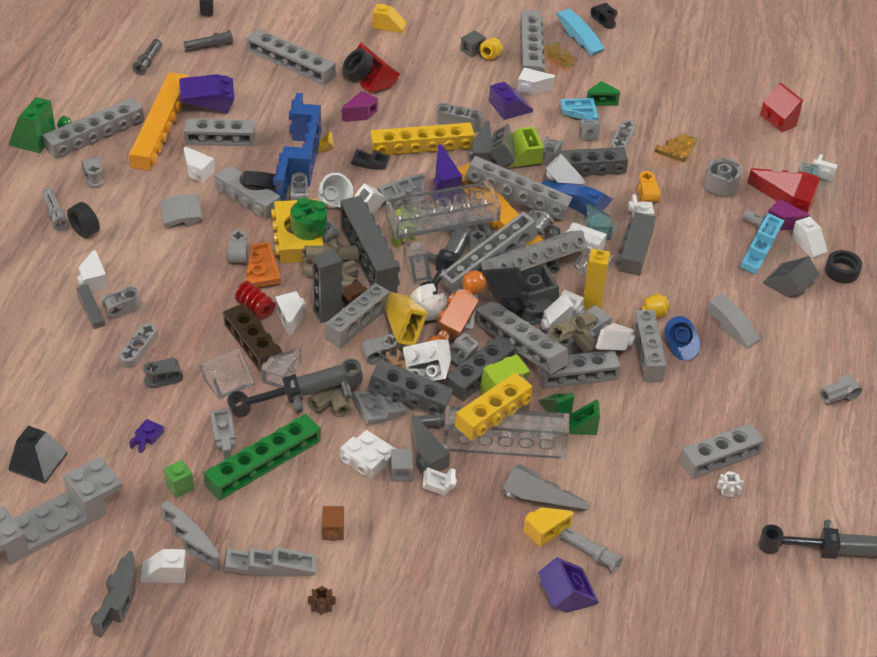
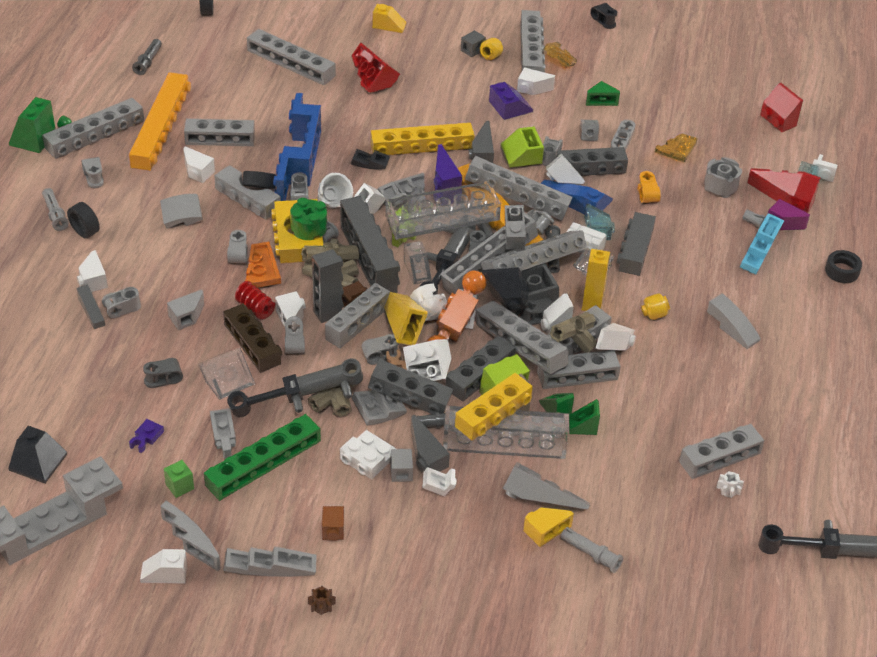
(119, 598): dark grey slope -> none
(137, 353): light grey beam -> none
(186, 309): none -> light grey slope
(208, 91): dark purple slope -> none
(216, 39): dark grey pin -> none
(279, 367): clear slope -> none
(294, 338): none -> light grey piece
(326, 143): yellow slope -> none
(360, 107): magenta slope -> none
(362, 69): black tyre -> none
(455, 114): light grey beam -> none
(463, 348): light grey brick -> none
(503, 147): dark grey slope -> none
(514, 227): none -> light grey slope
(567, 586): dark purple slope -> none
(577, 302): white bracket -> none
(579, 108): medium azure wing -> none
(580, 31): medium azure slope -> none
(640, 207): white bracket -> none
(649, 346): light grey brick -> none
(682, 338): blue piece -> none
(792, 277): dark grey slope -> none
(810, 237): white slope -> none
(844, 388): light grey piece -> none

